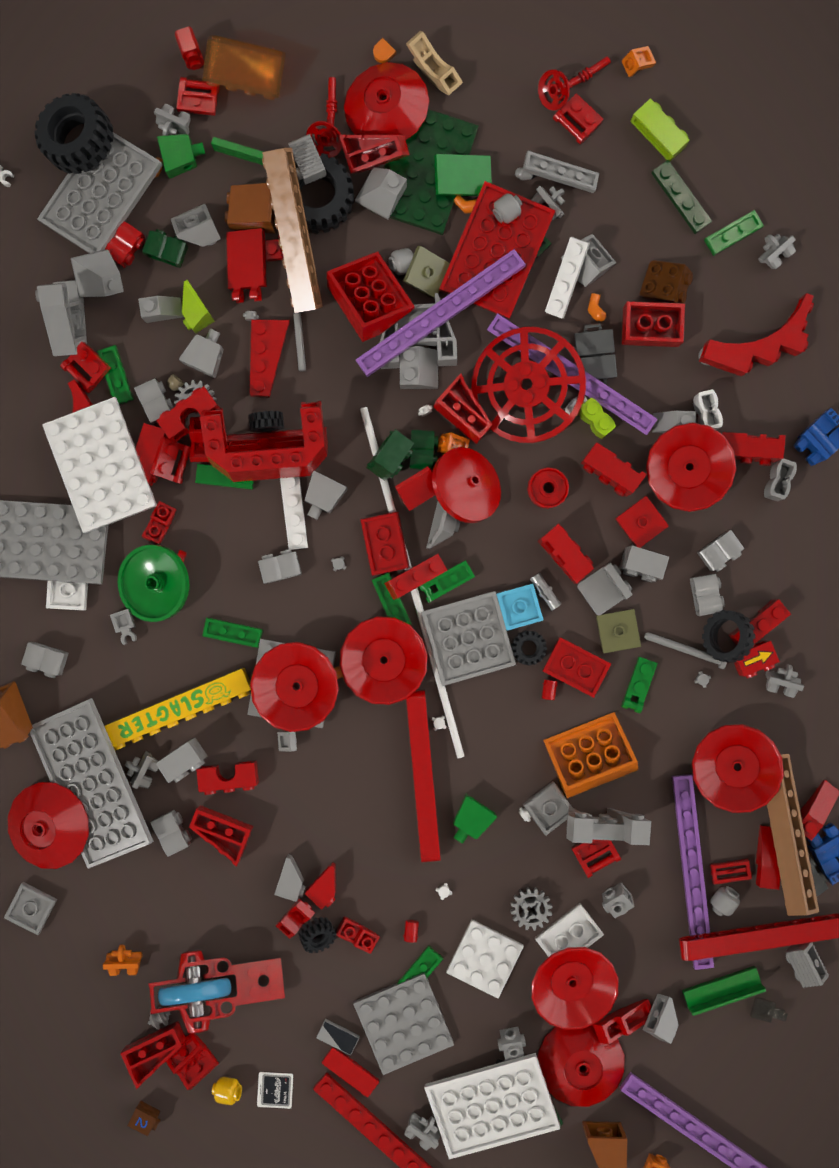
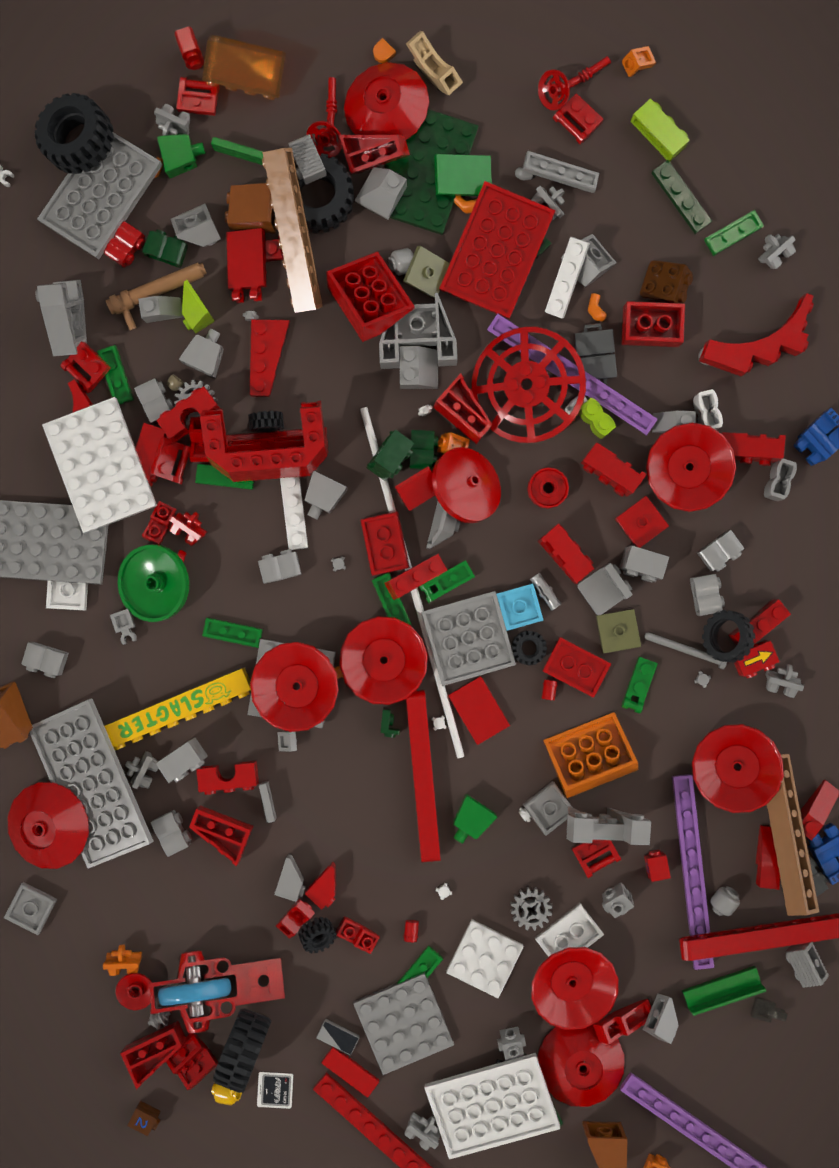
(96, 274): light grey slope -> none
(128, 299): none -> medium nougat cylinder
(132, 998): none -> red dish
(189, 524): none -> red hips
(241, 1050): none -> black tyre
(267, 802): none -> light grey tile
(299, 342): light grey bar -> none
(387, 719): none -> dark green bracket
(440, 313): medium lavender plate -> none
(479, 710): none -> red tile
(507, 208): light grey head -> none
(657, 865): none -> red brick
(714, 873): red tile -> none

